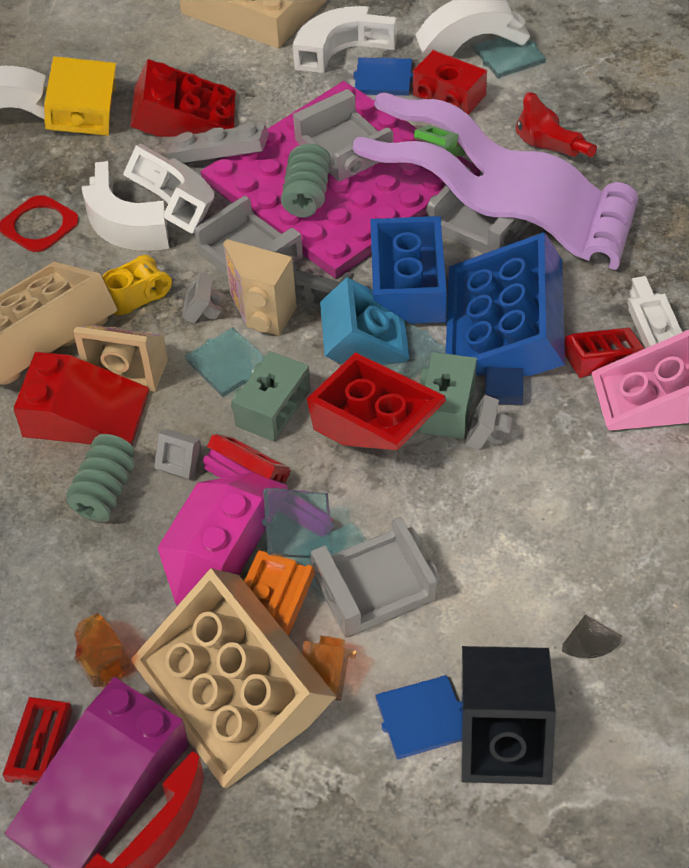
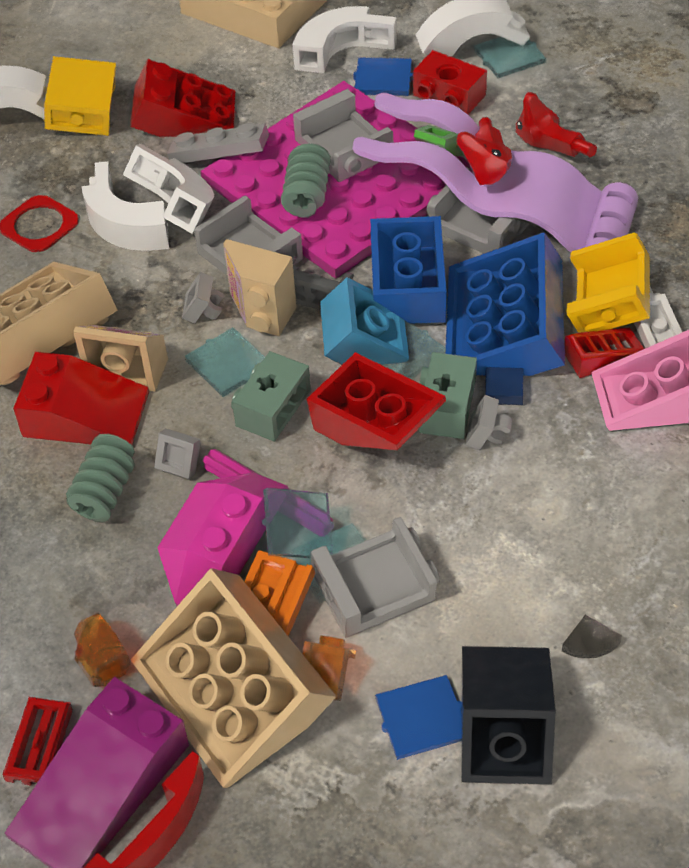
(133, 284): yellow piece -> none
(249, 457): red tile -> none
(486, 152): none -> red animal
(611, 284): none -> yellow panel

